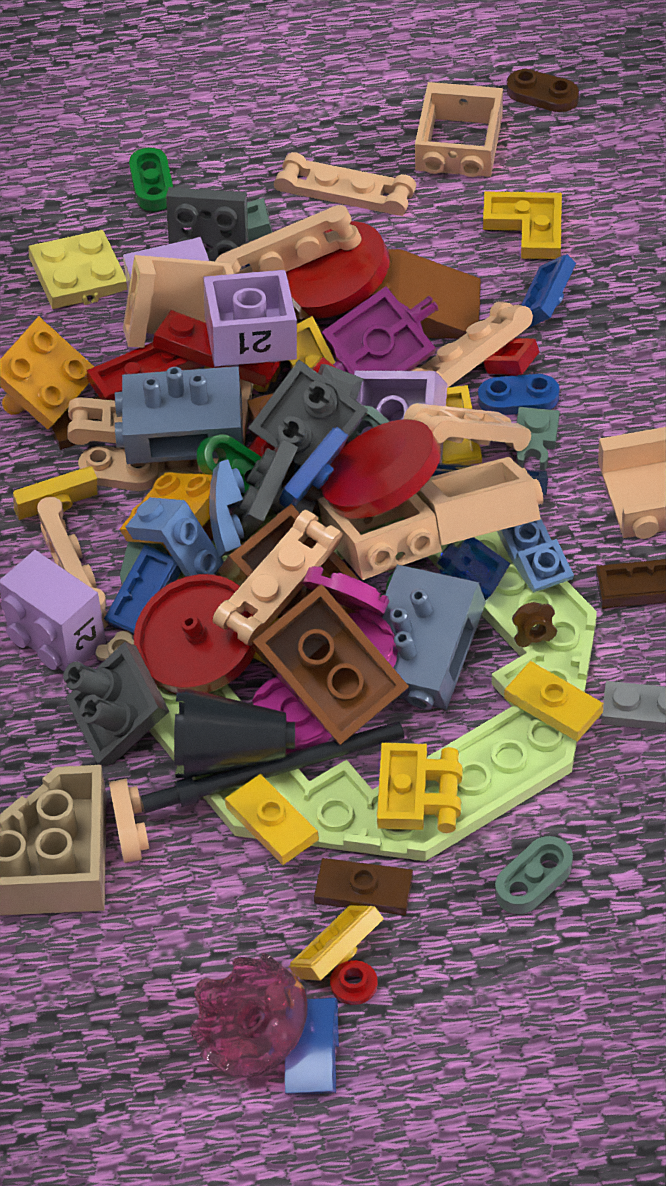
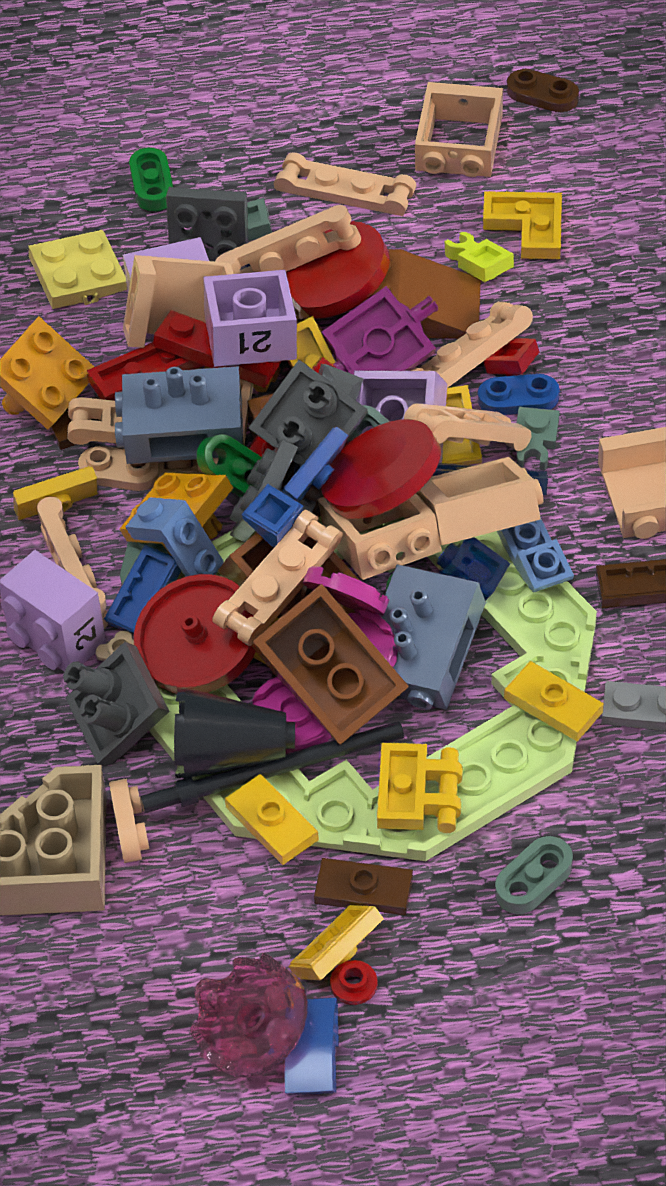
(225, 494): medium blue slope -> none
(272, 514): none -> blue slope
(481, 259): none -> neon yellow plate
(529, 616): reddish brown plate -> none
(547, 288): blue plate -> none

